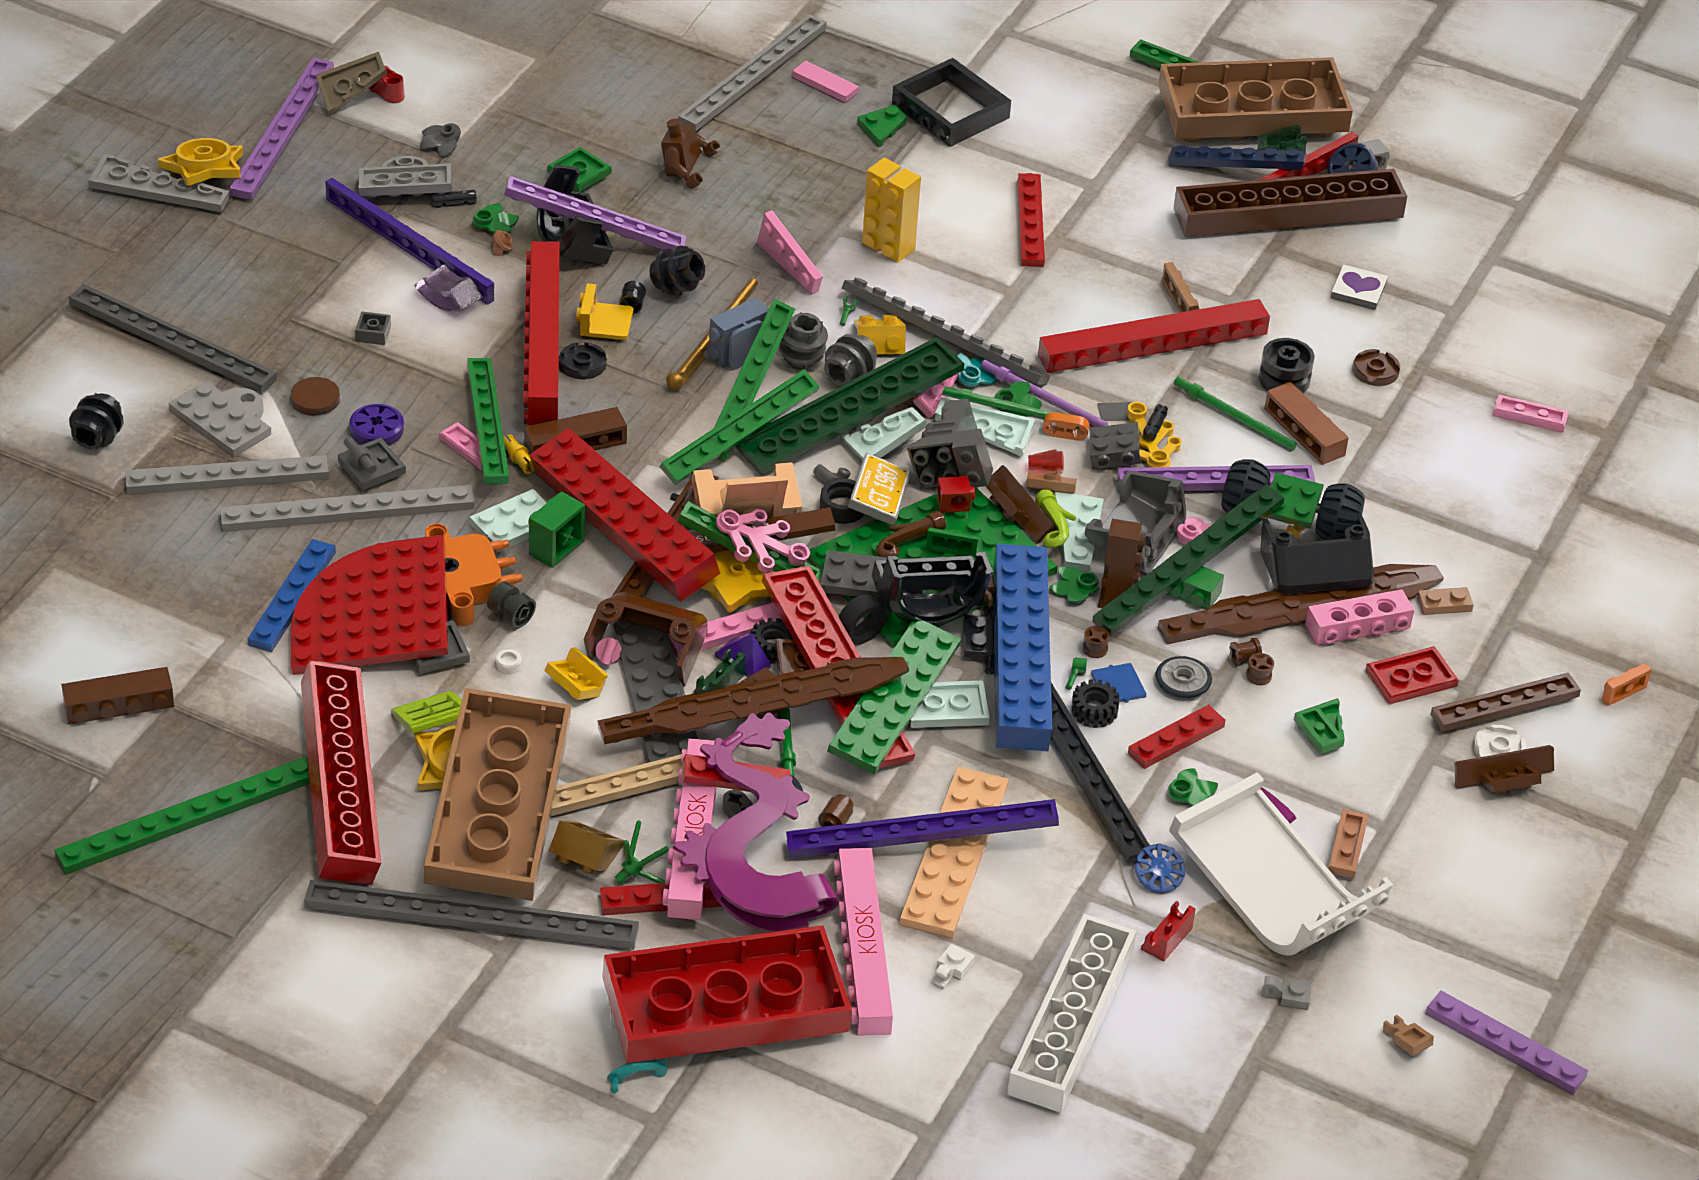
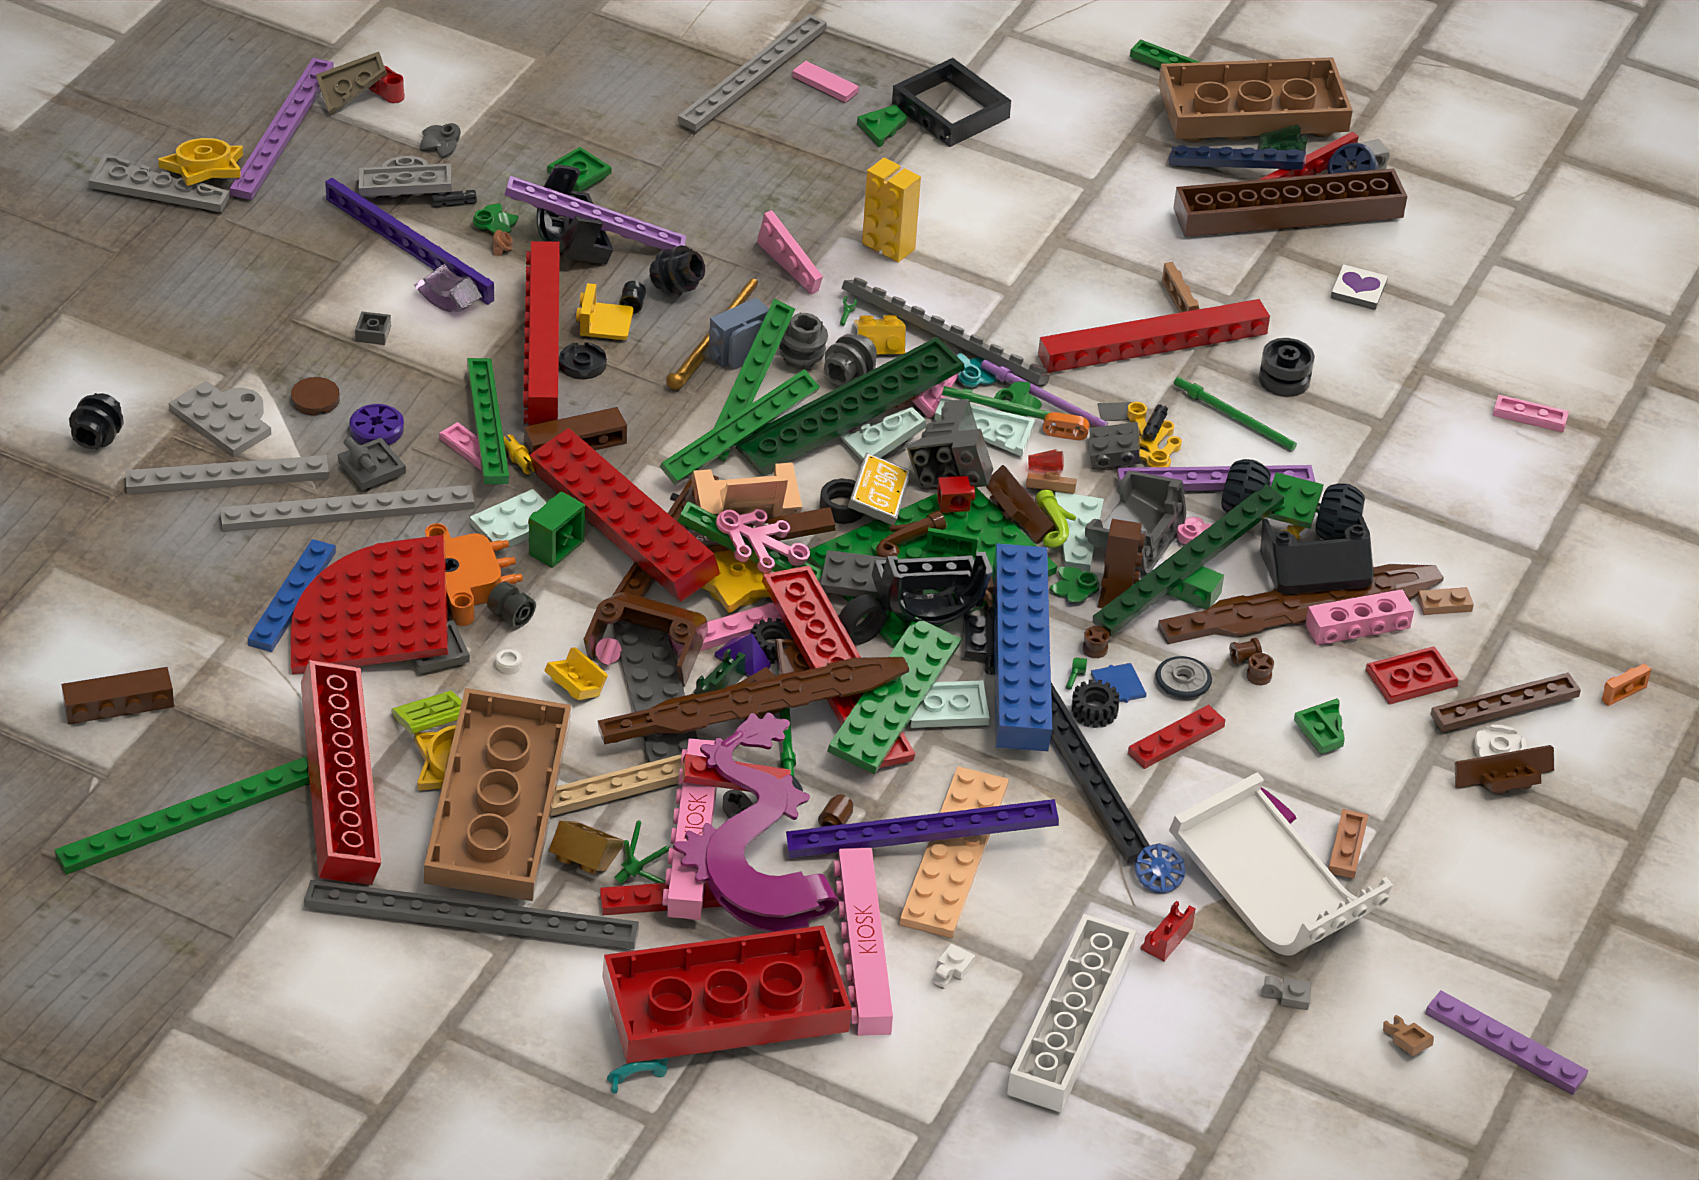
(173, 338): dark grey plate -> none
(682, 150): reddish brown torso -> none
(826, 475): dark grey arm -> none
(1031, 220): red plate -> none
(1191, 789): green plate -> none
(1306, 423): dark orange brick -> none
(1376, 367): reddish brown tile -> none

